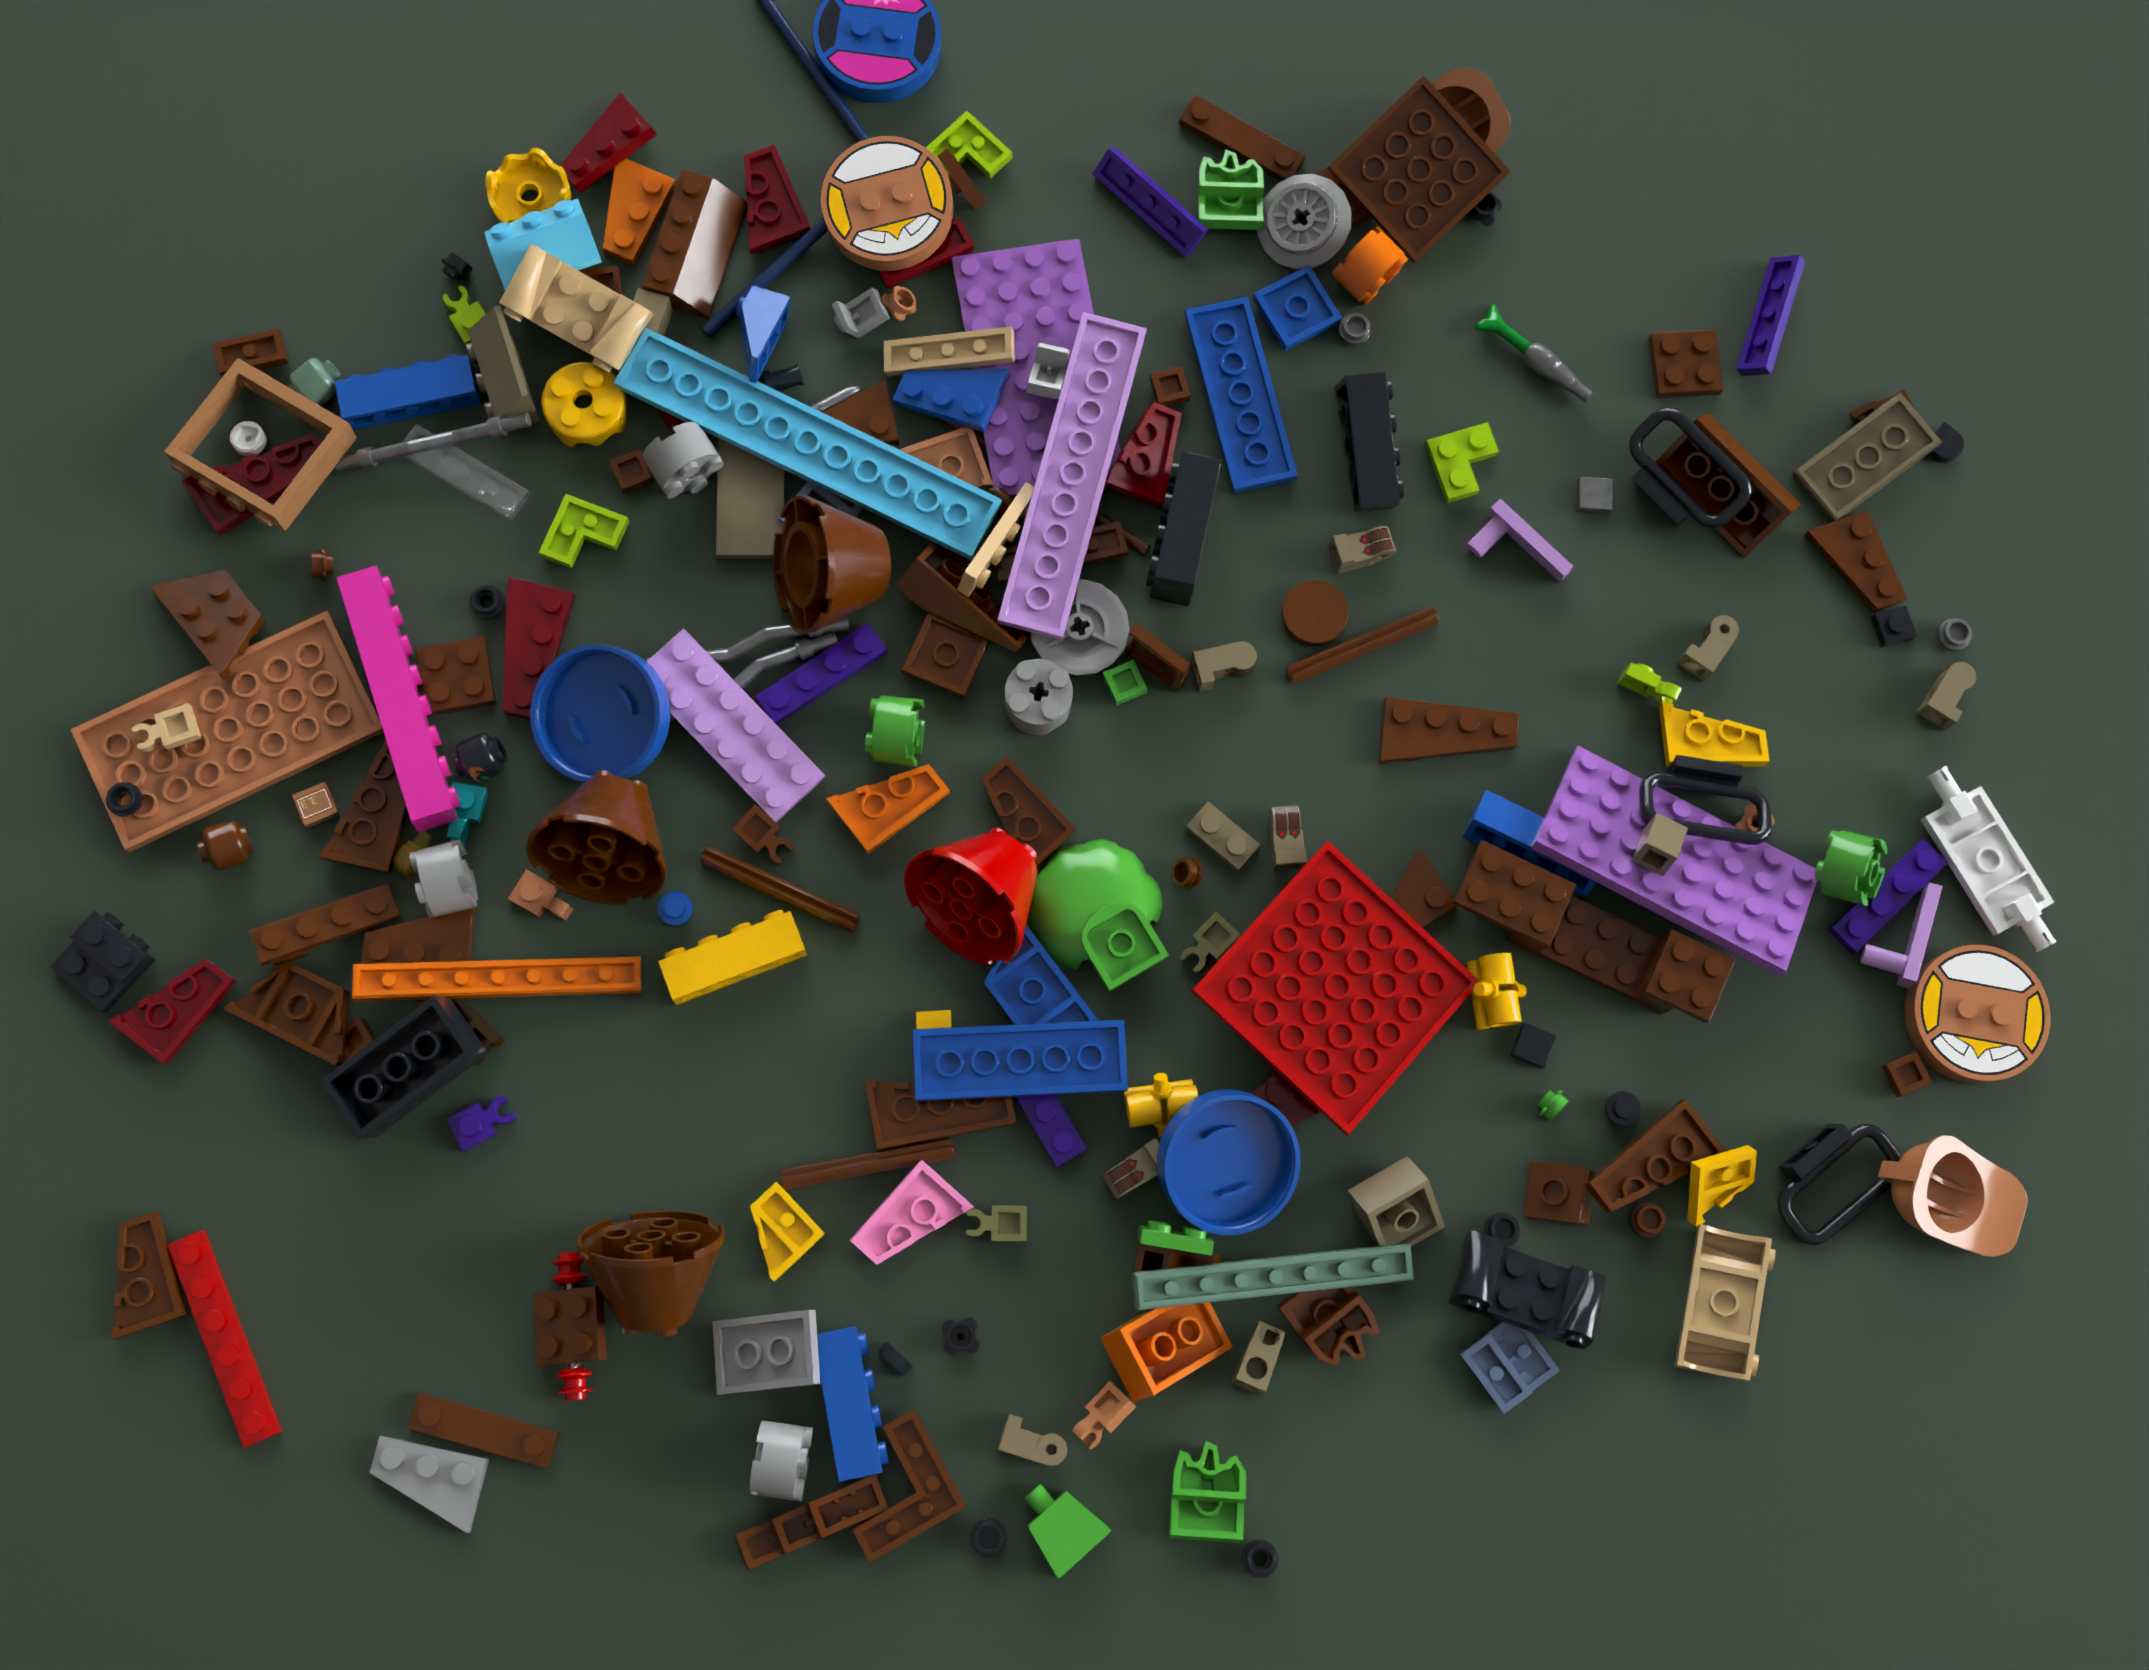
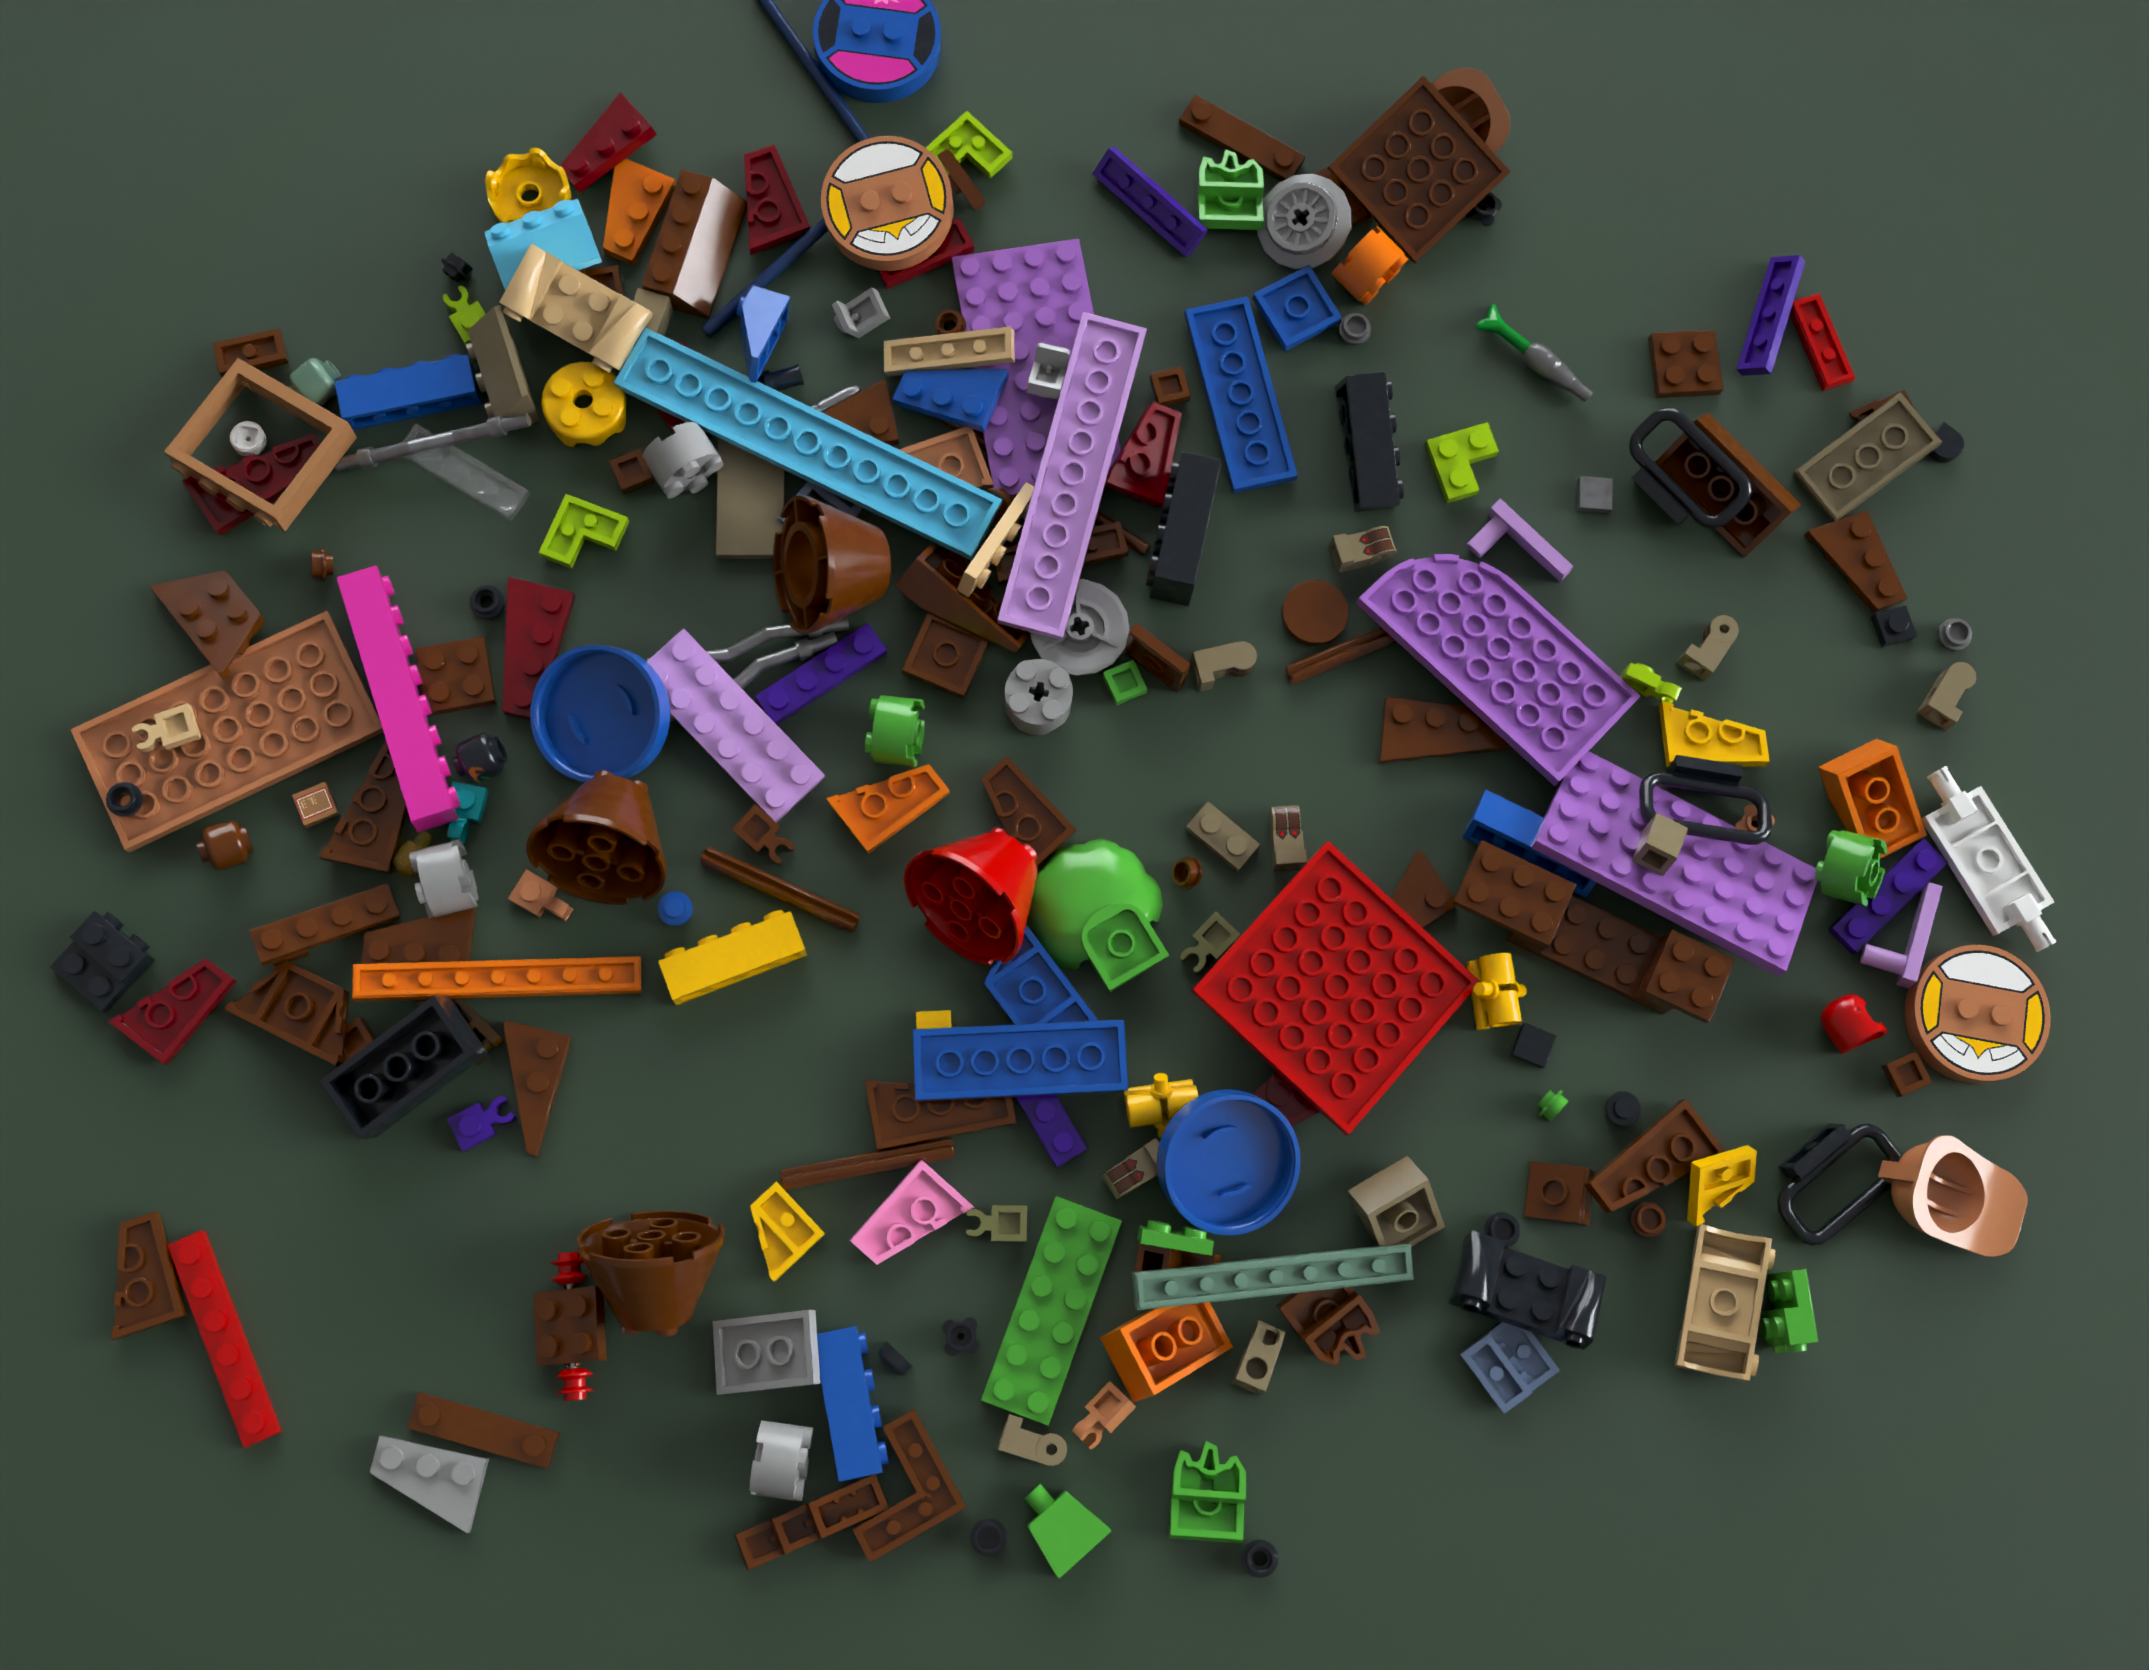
(536, 1067): none -> reddish brown wing
(900, 302): nougat plate -> none
(948, 318): none -> reddish brown plate
(1051, 1311): none -> bright green plate
(1501, 657): none -> medium lavender plate
(1792, 1320): none -> bright green plate
(1821, 342): none -> red tile
(1849, 1023): none -> red helmet
(1874, 794): none -> orange slope

